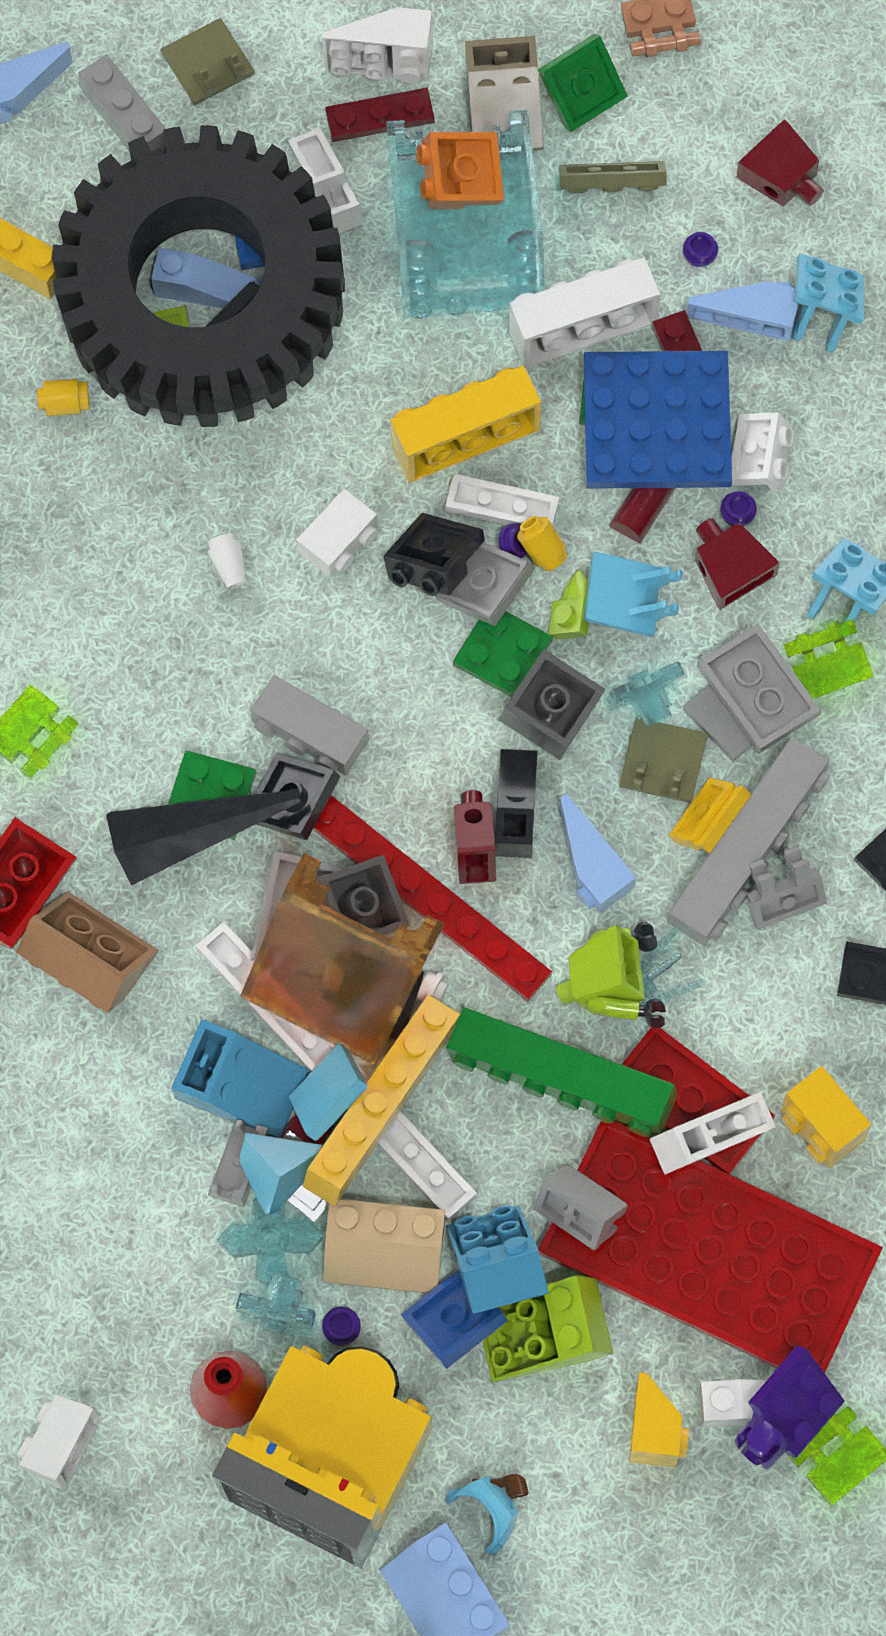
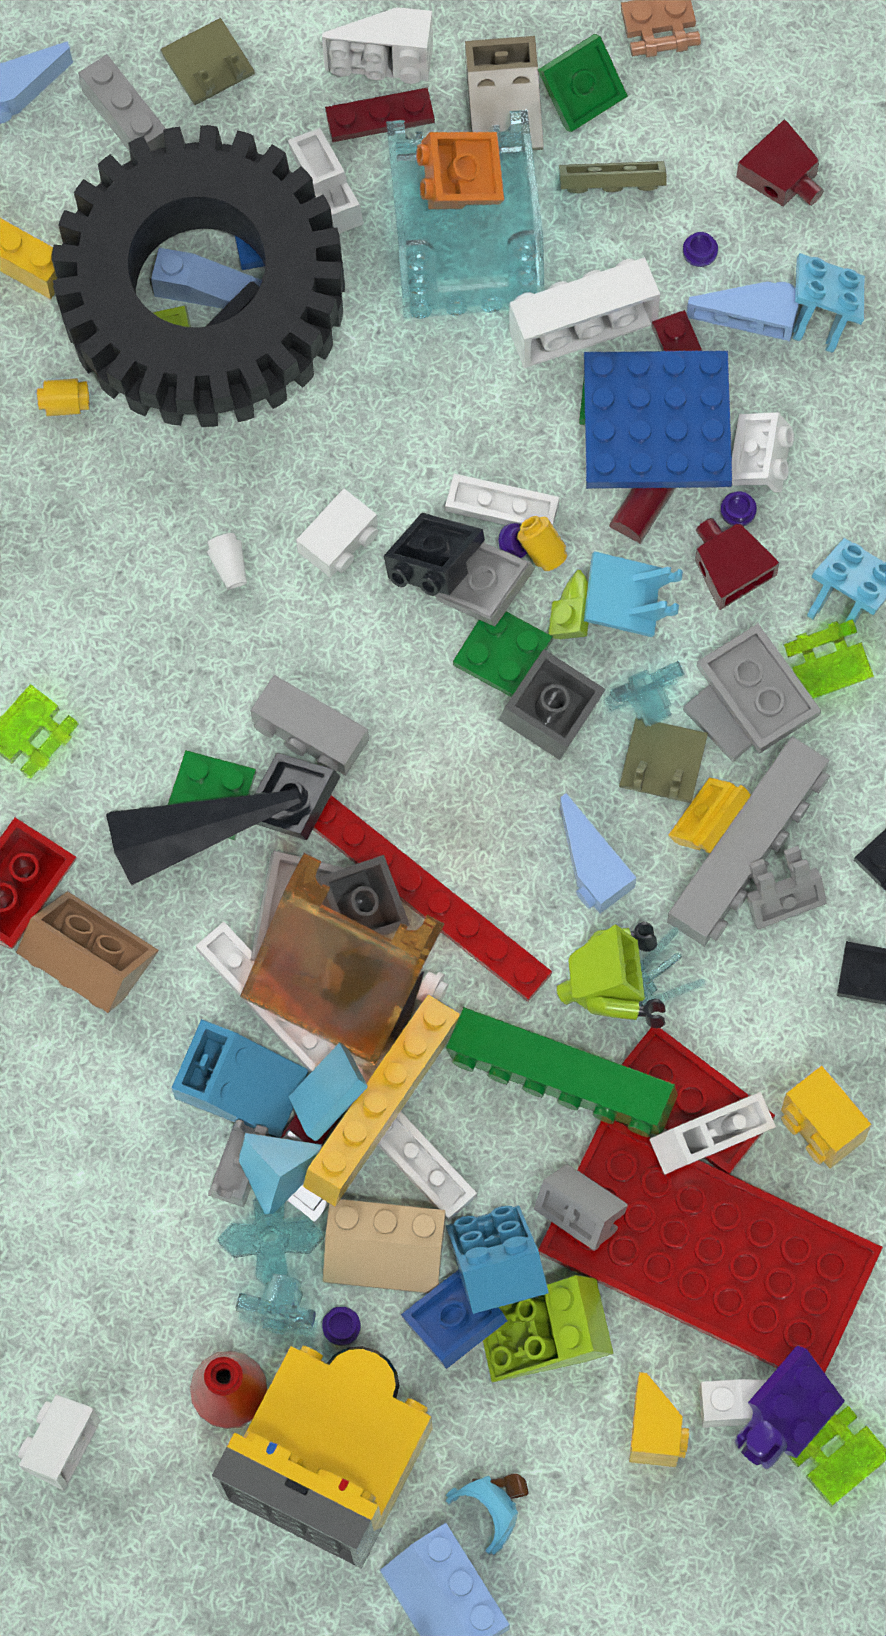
(465, 423): yellow brick -> none
(474, 839): dark red torso -> none
(516, 803): black slope -> none

